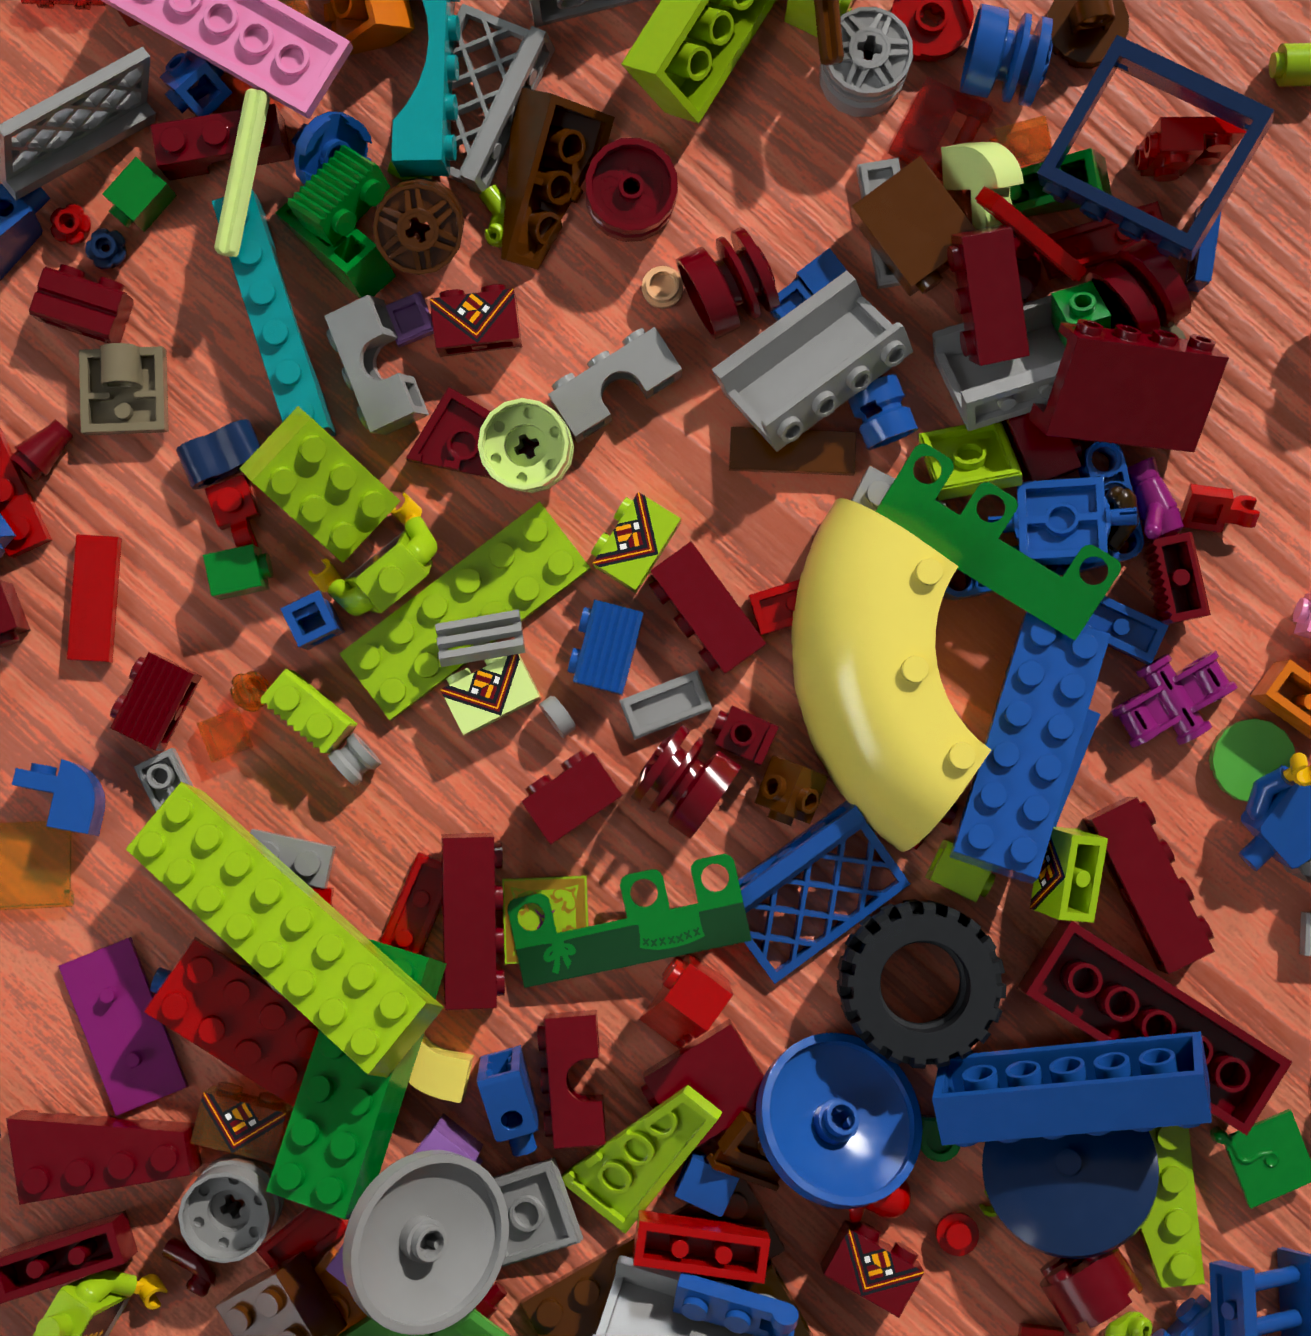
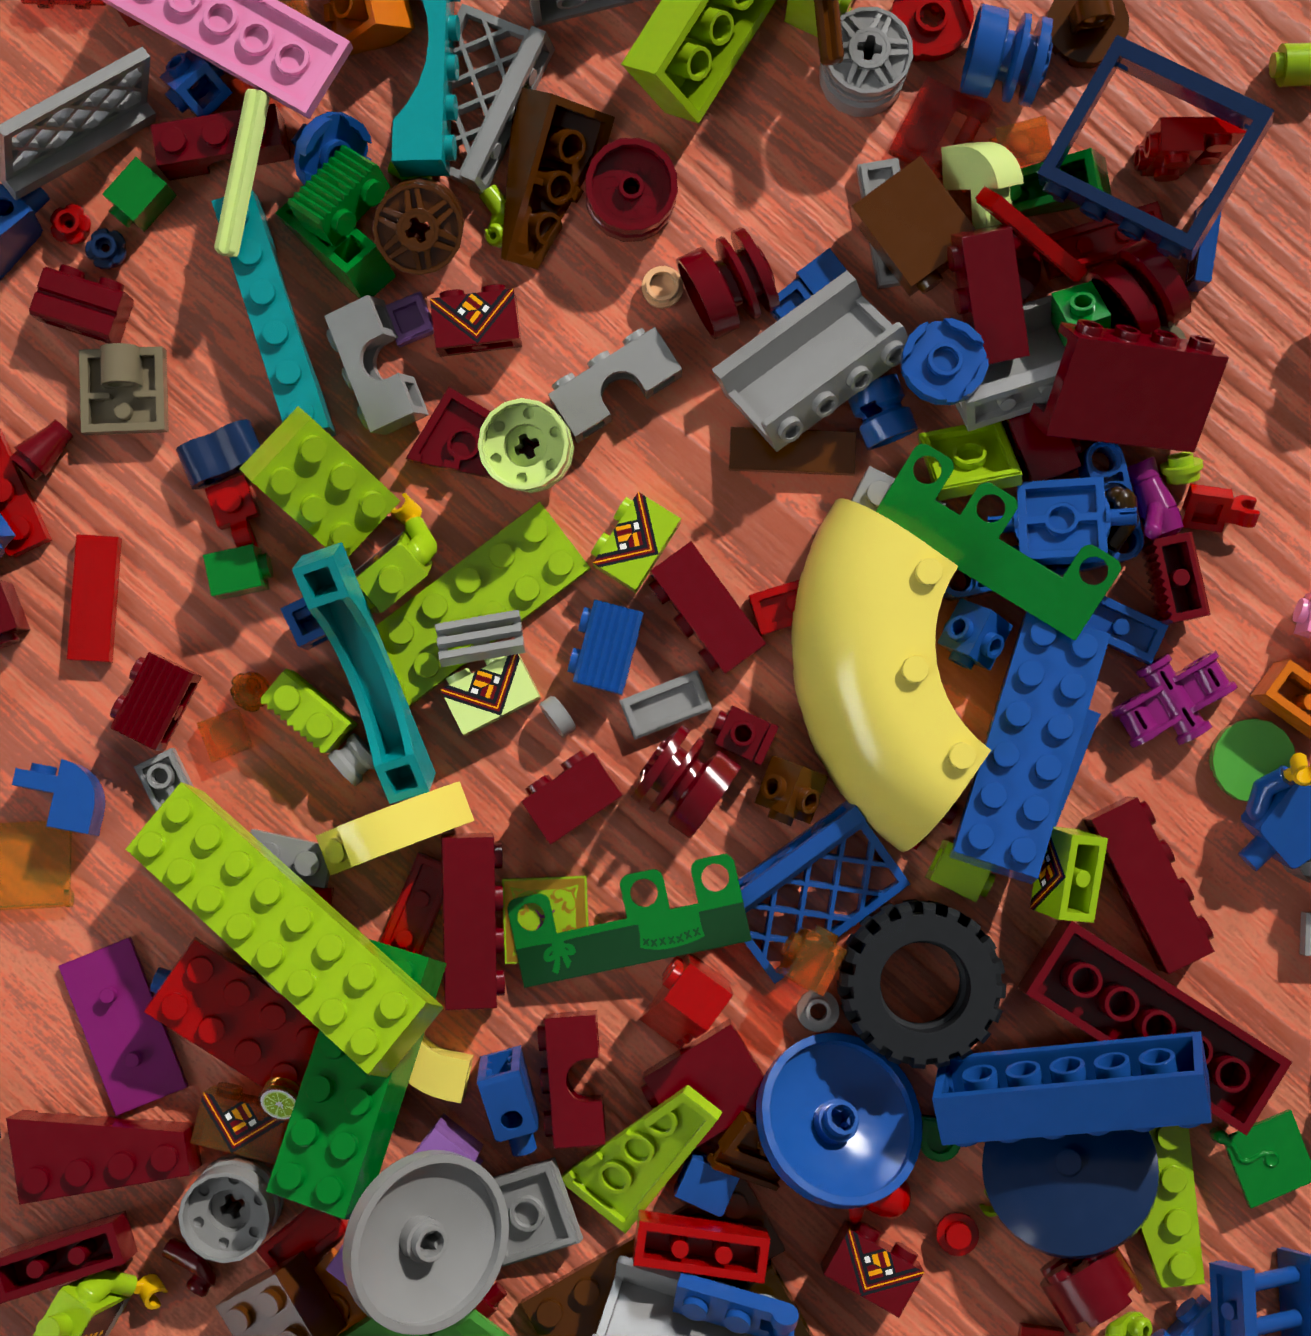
(278, 1098): none -> tile
(343, 614): none -> teal arch
(394, 827): none -> light yellow arch
(811, 958): none -> clear orange brick
(822, 1024): none -> light grey plate
(944, 361): none -> blue tile
(974, 635): none -> blue brick
(1181, 468): none -> lime plate

